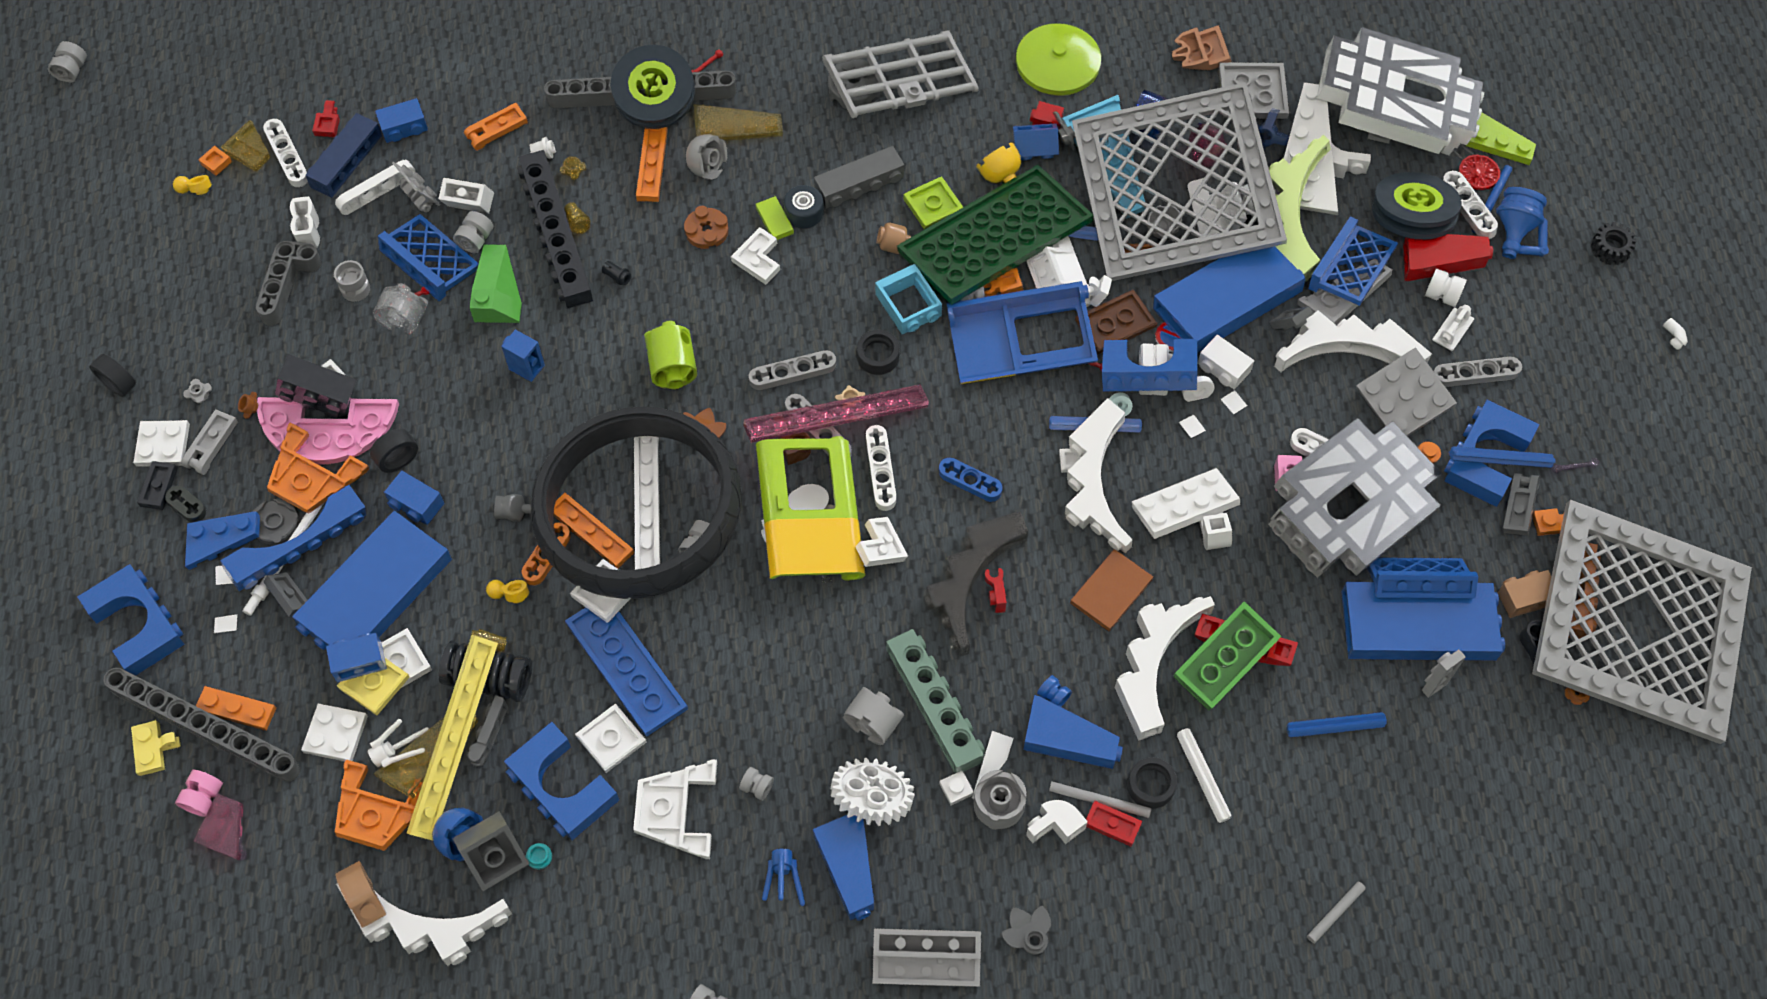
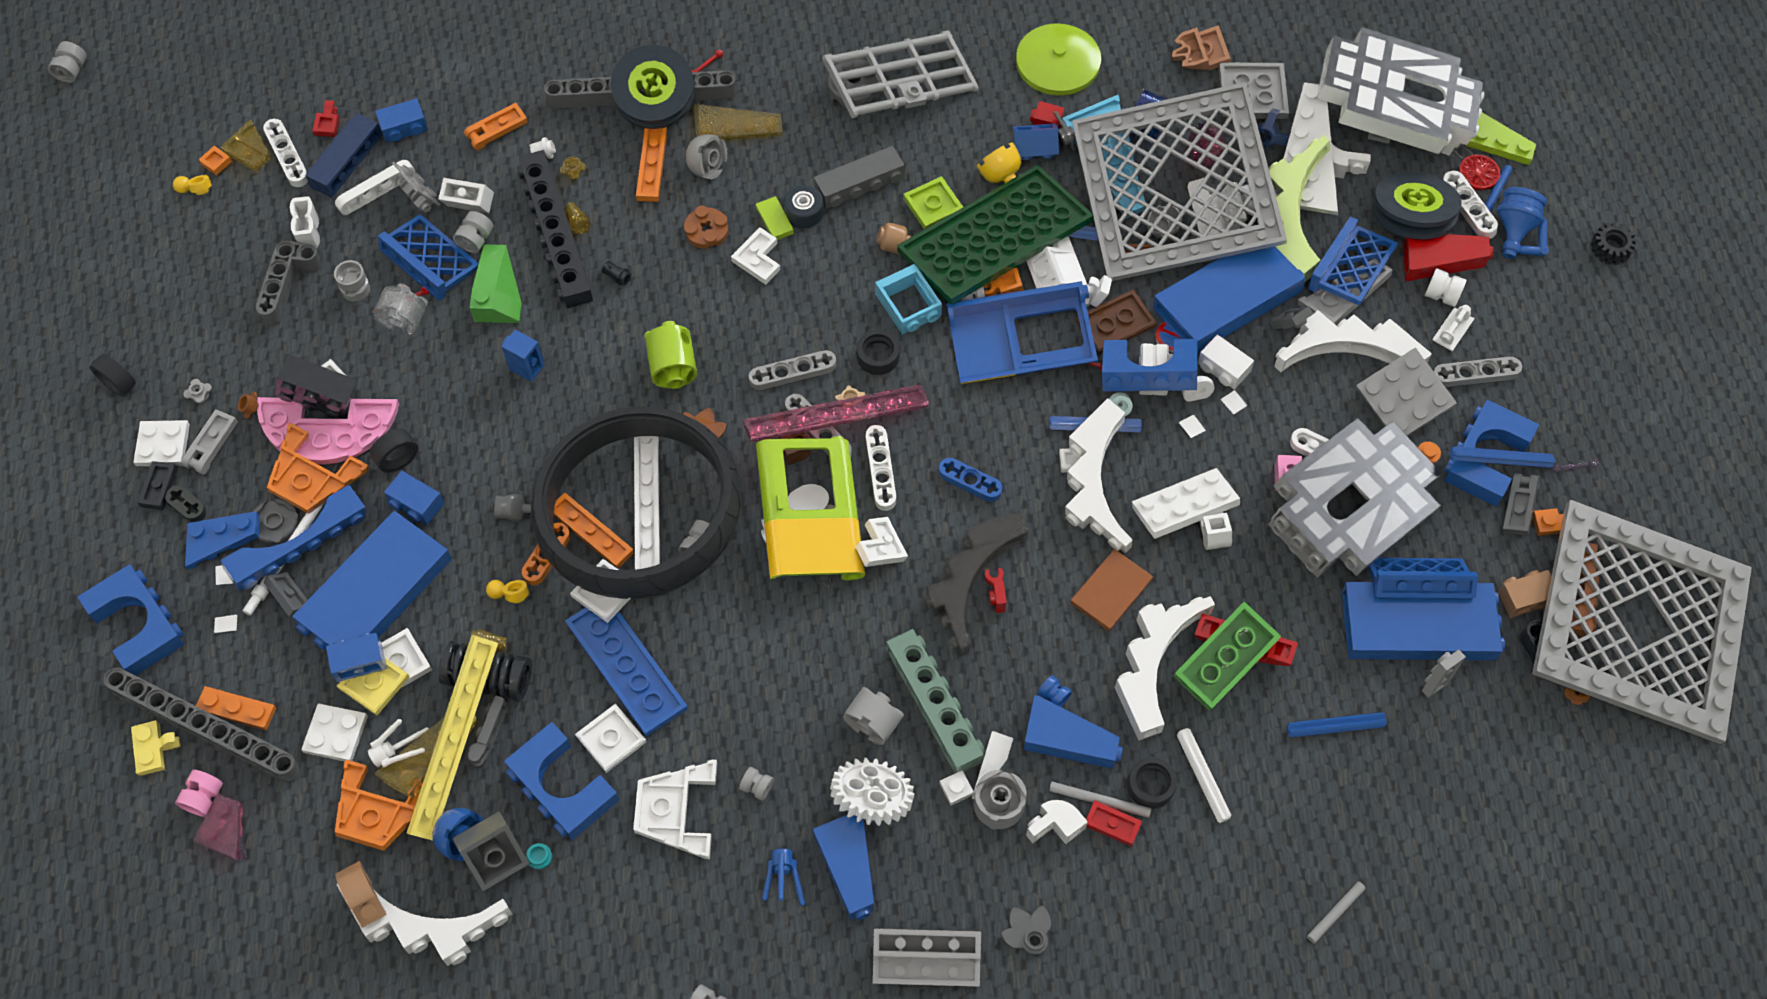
(1678, 332): white arm -> none

